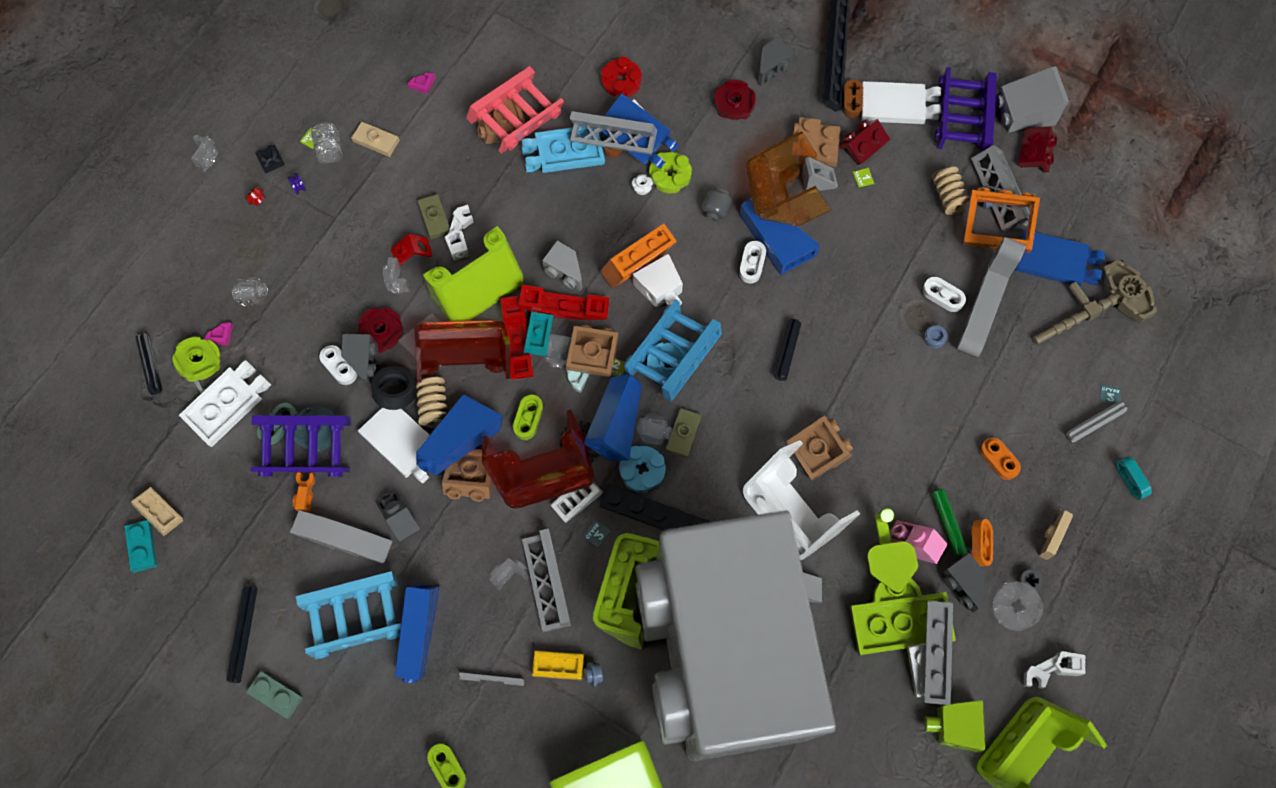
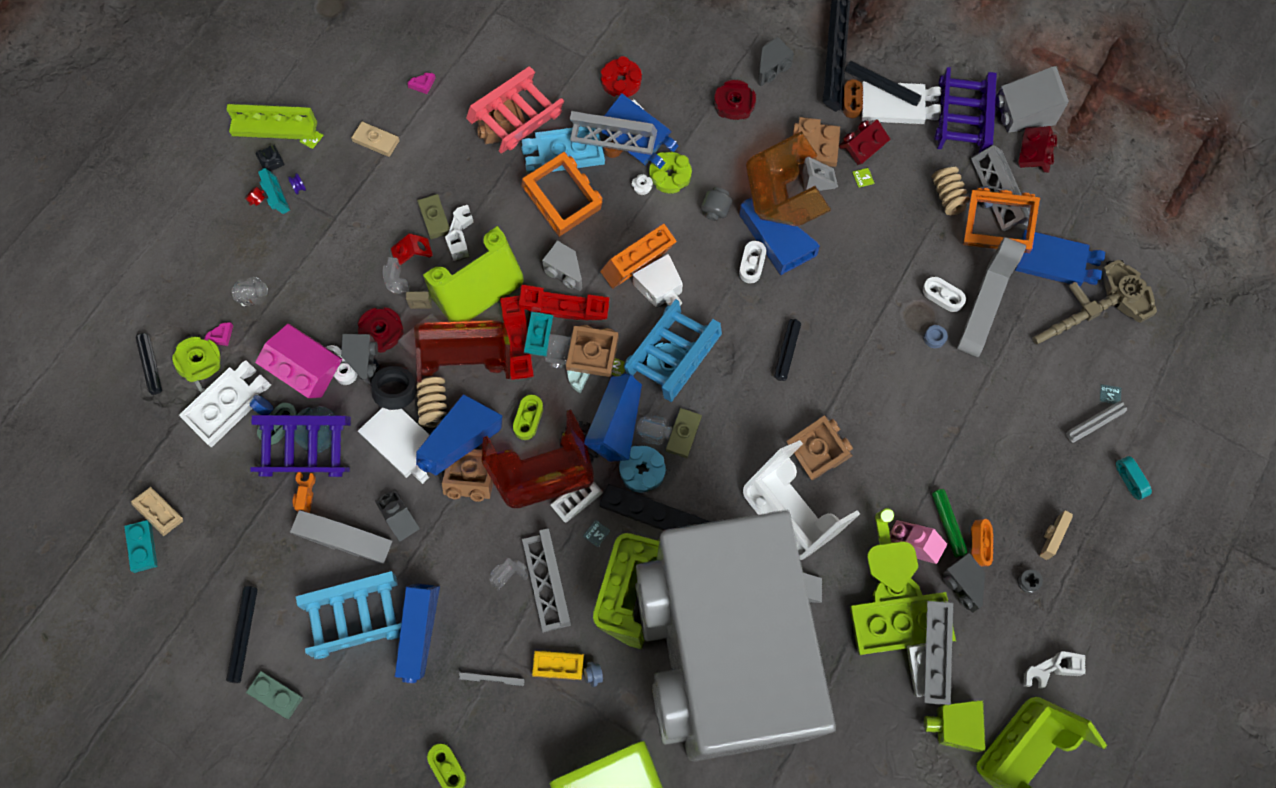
(205, 153): clear bracket -> none
(261, 405): none -> blue tile
(271, 123): none -> lime fence
(274, 192): none -> teal plate
(299, 361): none -> dark pink slope
(326, 143): clear wheel -> none
(419, 300): none -> dark tan tile
(546, 208): none -> orange window
(883, 83): none -> black axle
(999, 459): orange plate -> none
(1030, 599): clear plate -> none

